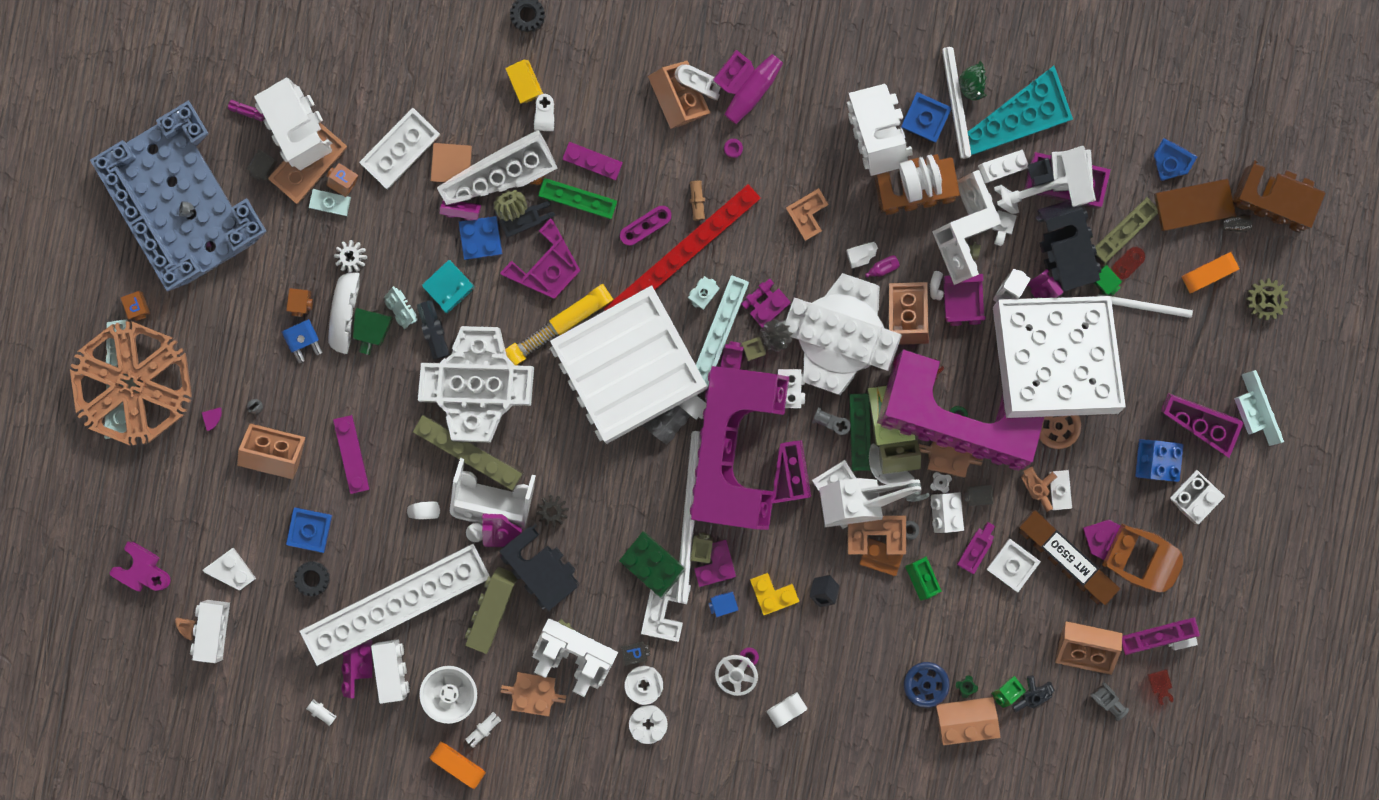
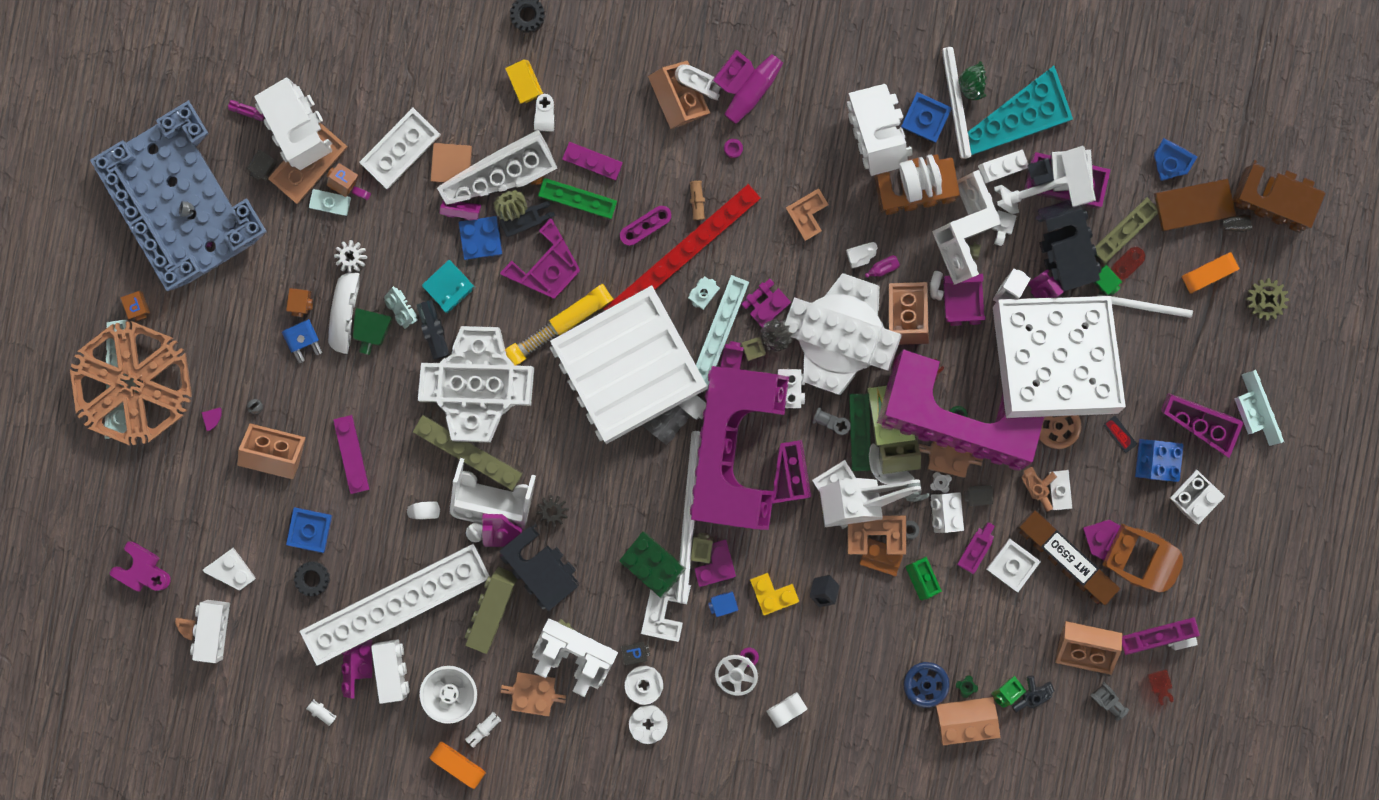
(361, 193): none -> magenta tile
(1120, 434): none -> sticker

